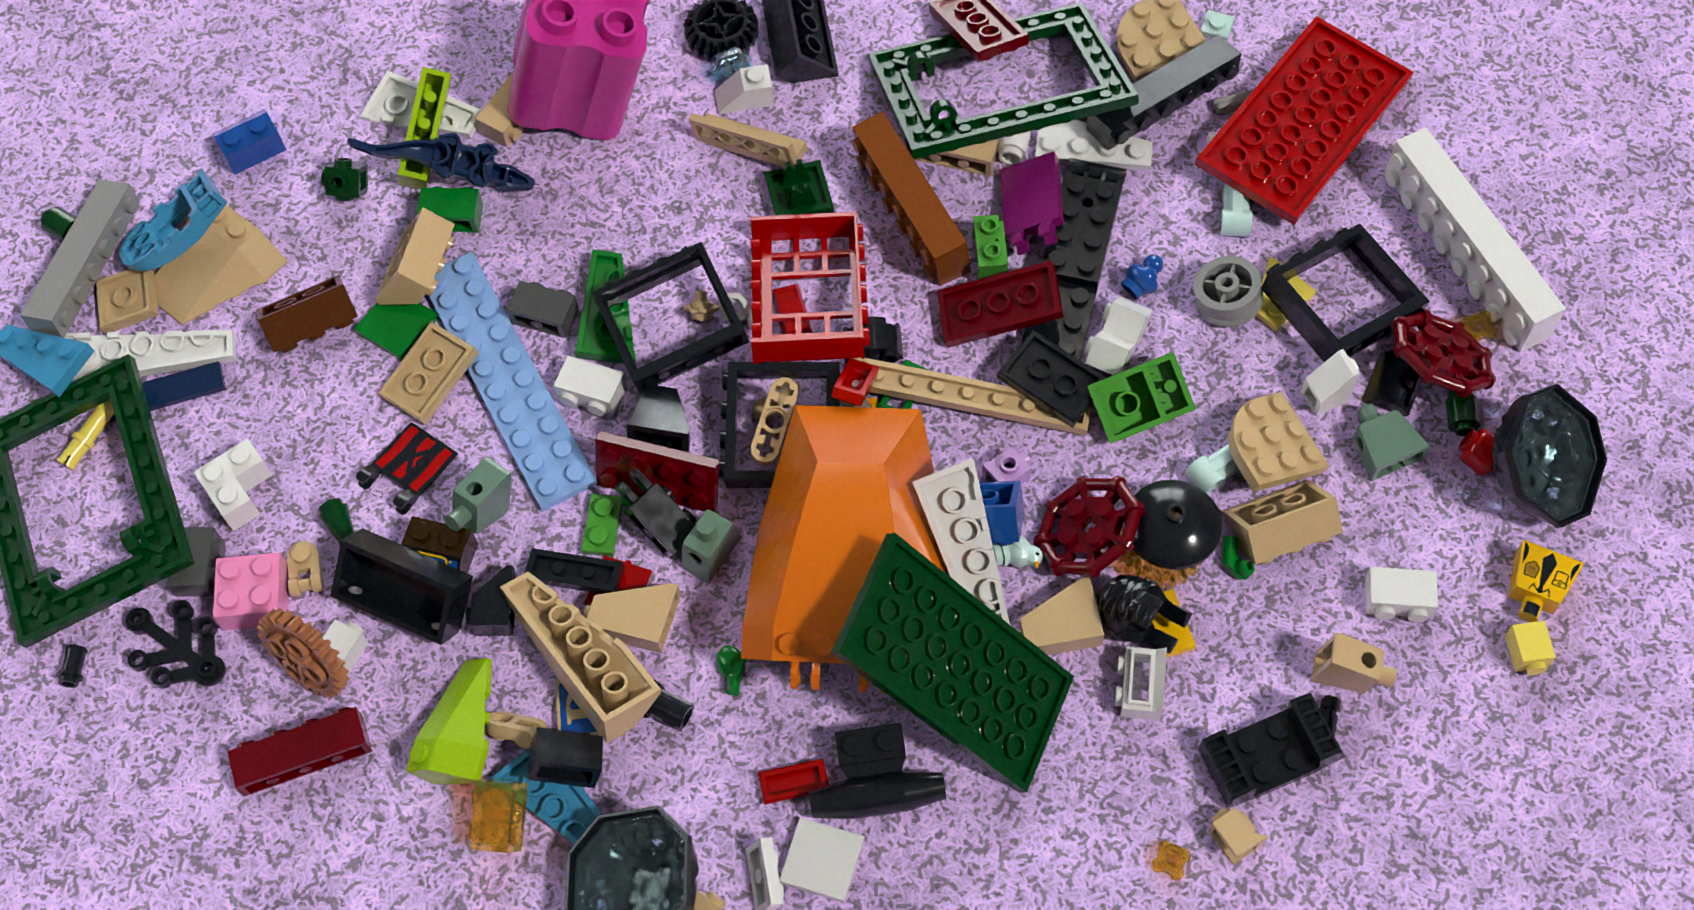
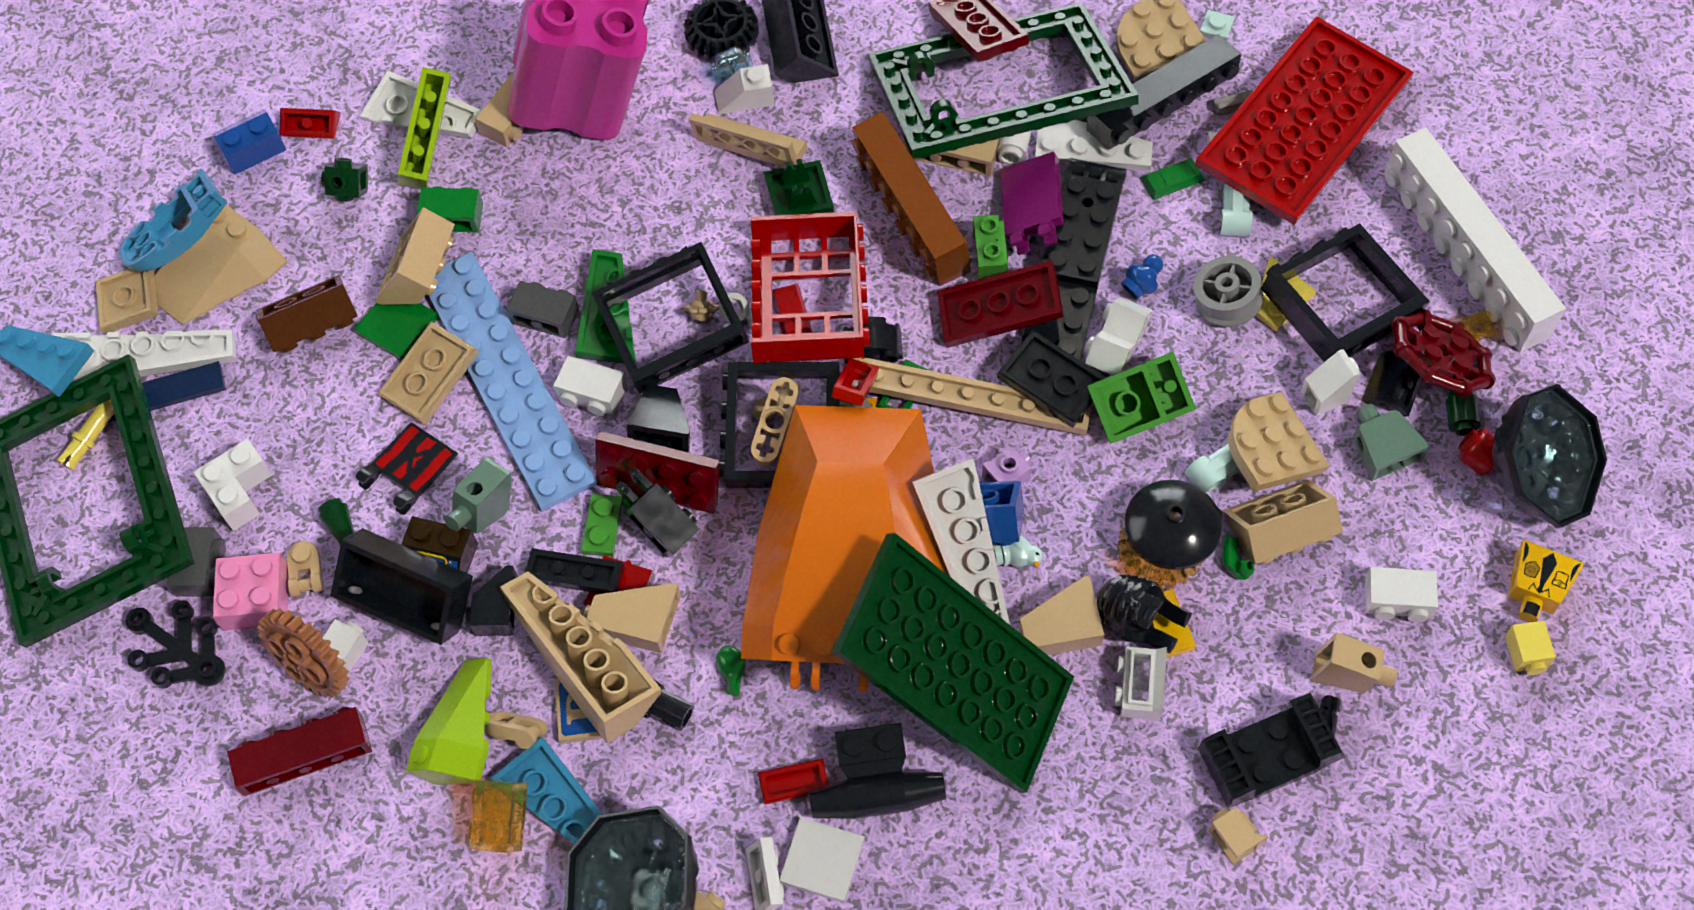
(57, 222): dark green brick -> none
(72, 666): black pin -> none
(80, 258): light grey brick -> none
(308, 123): none -> red slope
(452, 158): dark blue animal -> none
(565, 757): black brick -> none
(712, 542): sand green torso -> none
(1080, 514): dark red plate -> none
(1172, 179): none -> green tile
(1180, 857): clear yellow plate -> none

